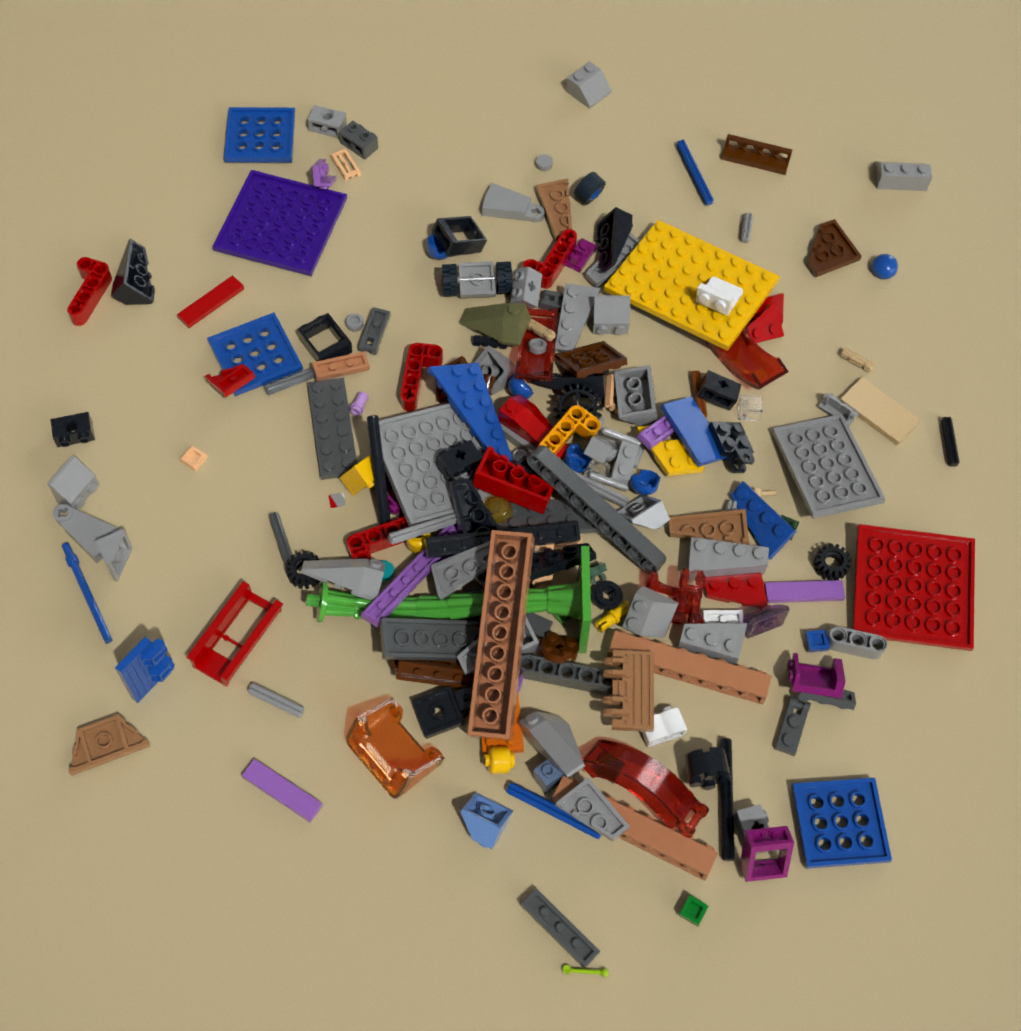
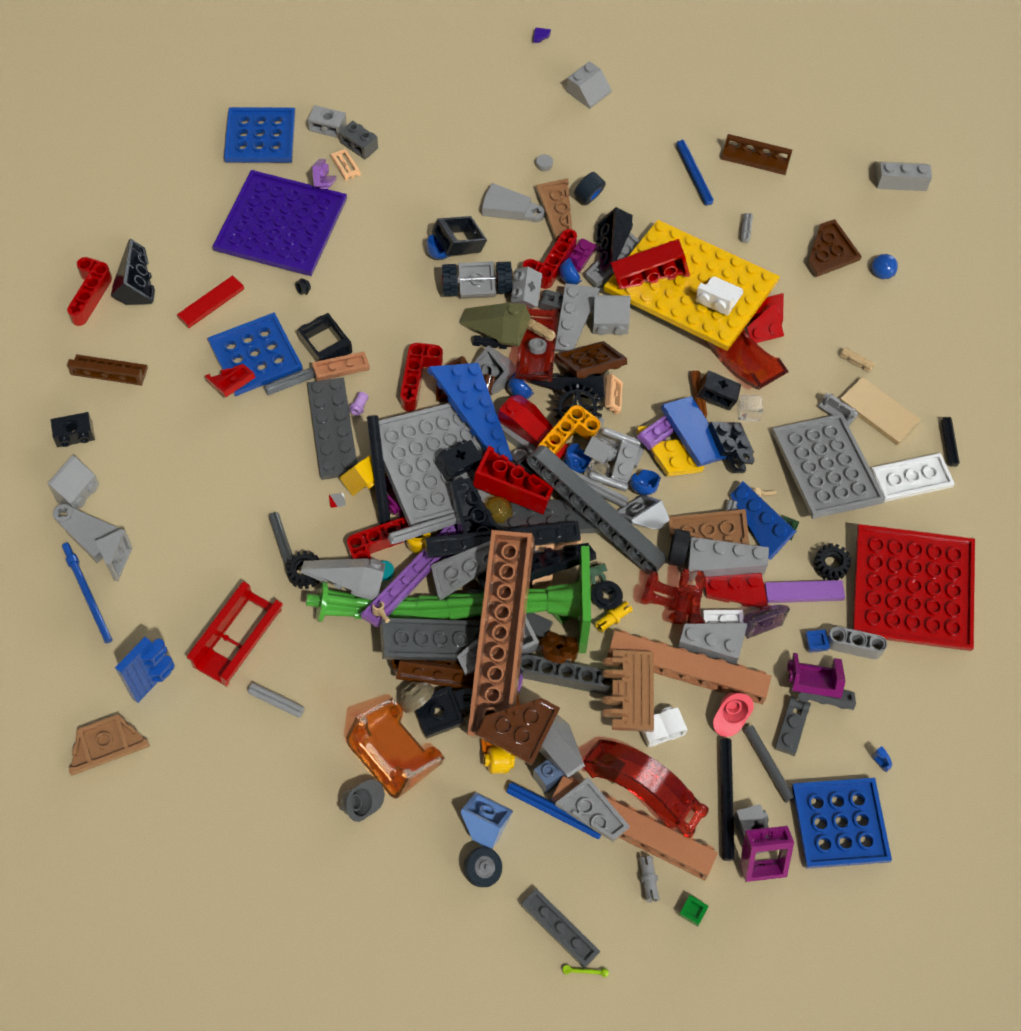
(107, 369): none -> reddish brown fence
(193, 458): light nougat tile -> none
(282, 790): medium lavender tile -> none
(303, 286): none -> black plate
(354, 322): light grey tile -> none
(363, 800): none -> dark grey piece
(374, 330): dark grey plate -> none
(380, 612): none -> tan hand
(415, 695): none -> dark tan piece
(482, 867): none -> black wheel
(519, 728): none -> reddish brown plate
(541, 34): none -> dark purple tile
(569, 273): none -> blue hair
(636, 395): light grey slope -> none
(649, 879): none -> light grey pin
(650, 265): none -> red wedge
(650, 613): light grey slope -> none
(679, 547): none -> black tyre
(707, 768): black brick -> none
(732, 714): none -> coral piece
(769, 763): none -> dark grey piece
(882, 759): none -> blue tile
(913, 477): none -> white tile

